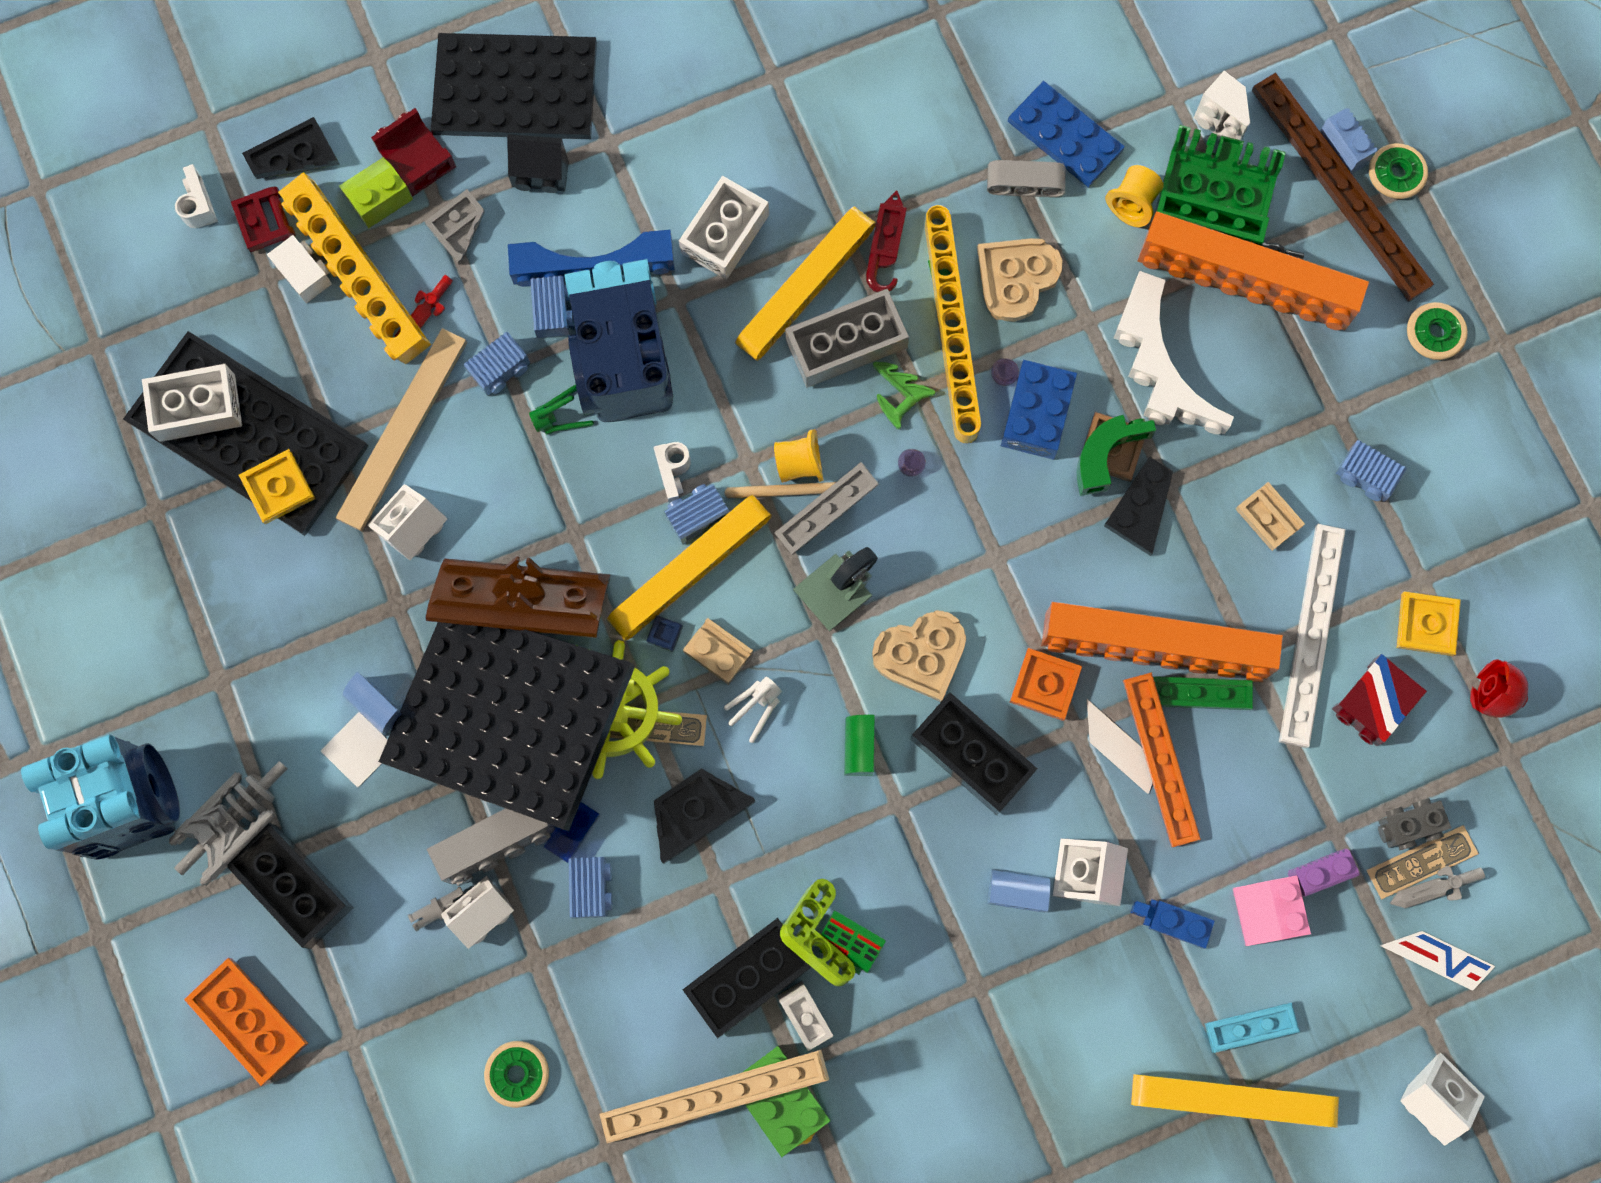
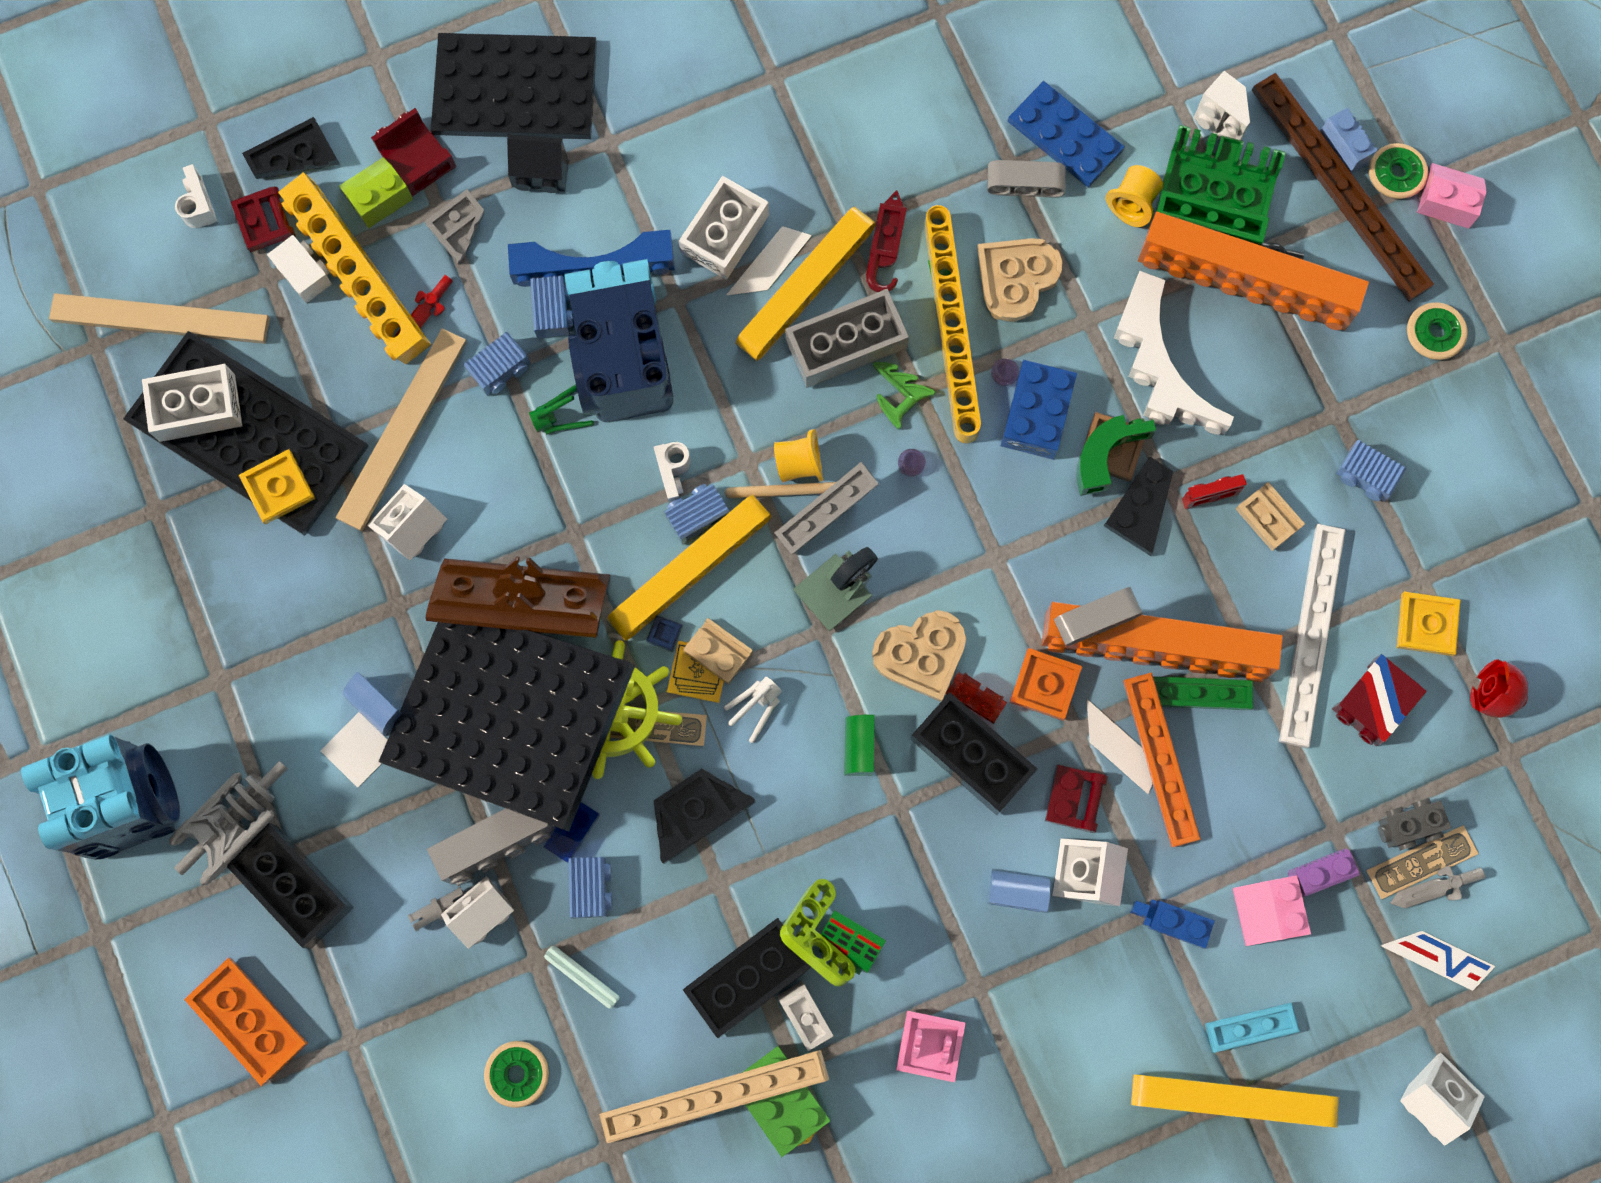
(159, 318): none -> tan tile
(581, 977): none -> light aqua axle
(692, 679): none -> yellow sticker
(771, 261): none -> white sticker
(930, 1046): none -> bright pink plate
(984, 703): none -> clear red hinge
(1066, 796): none -> dark red plate
(1098, 616): none -> light grey beam
(1214, 491): none -> red plate
(1452, 196): none -> bright pink slope

